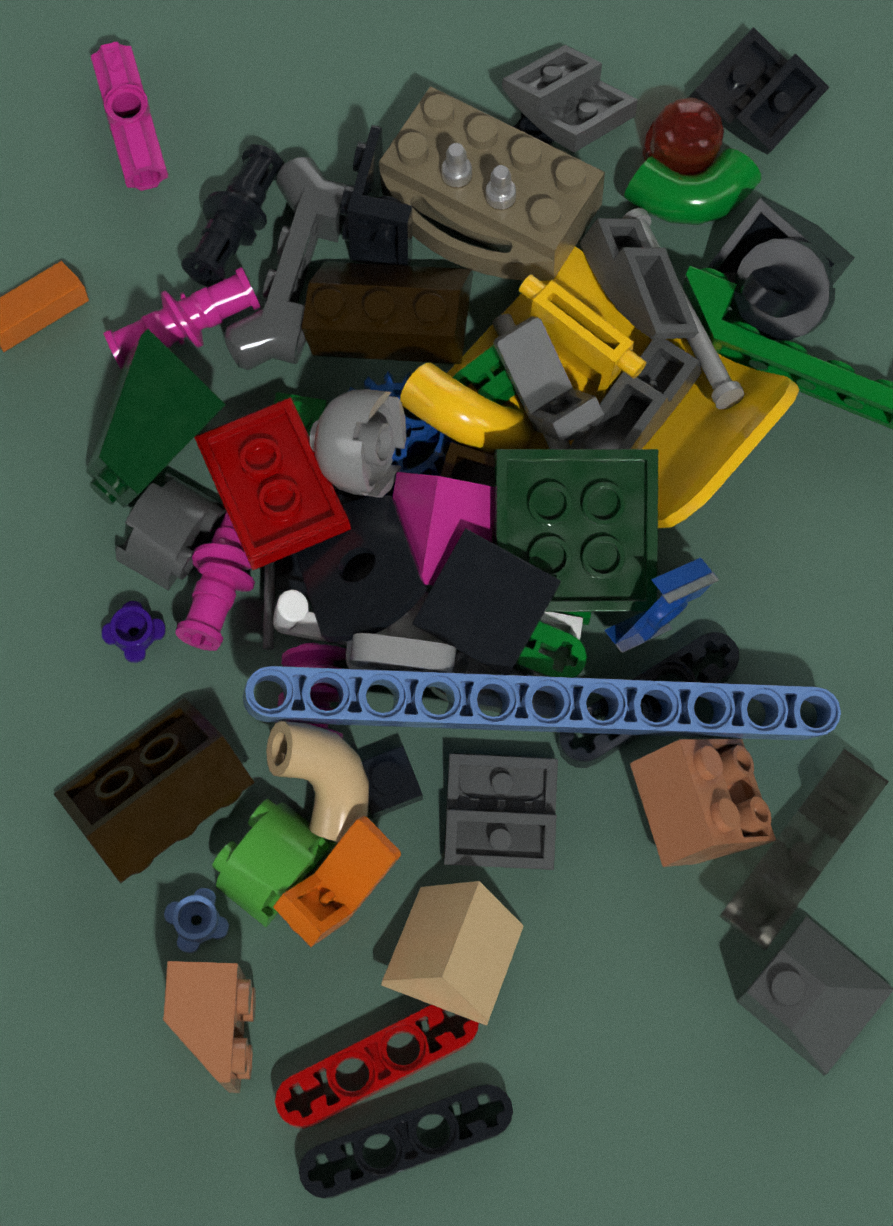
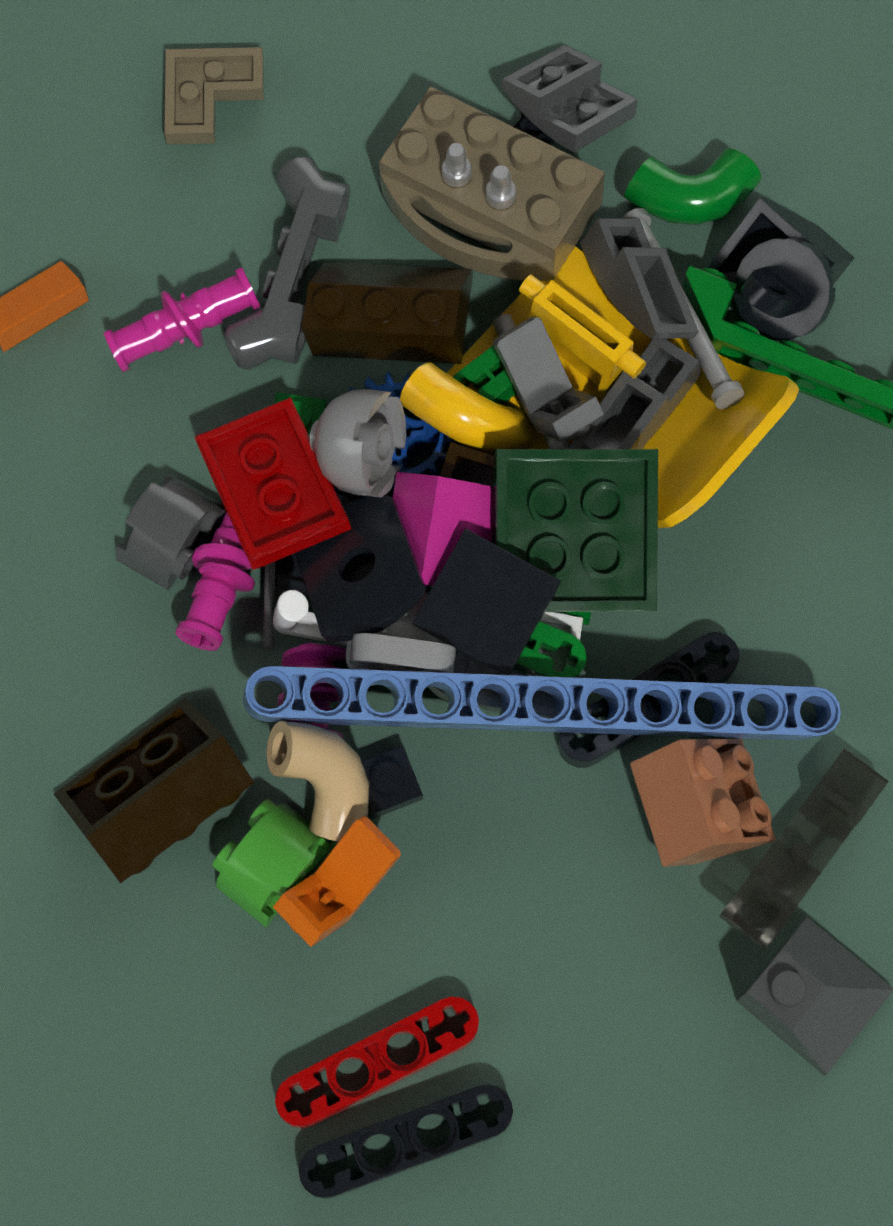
(133, 616): dark purple plate -> none
(134, 136): dark pink piece -> none
(148, 420): dark green slope -> none
(182, 912): medium blue plate -> none
(200, 79): none -> dark tan plate
(208, 1013): nougat slope -> none
(233, 216): black piece -> none
(374, 225): black bracket -> none
(455, 949): tan slope -> none
(501, 811): dark grey slope -> none
(677, 589): blue piece -> none
(685, 136): clear red helmet -> none
(760, 92): black slope -> none

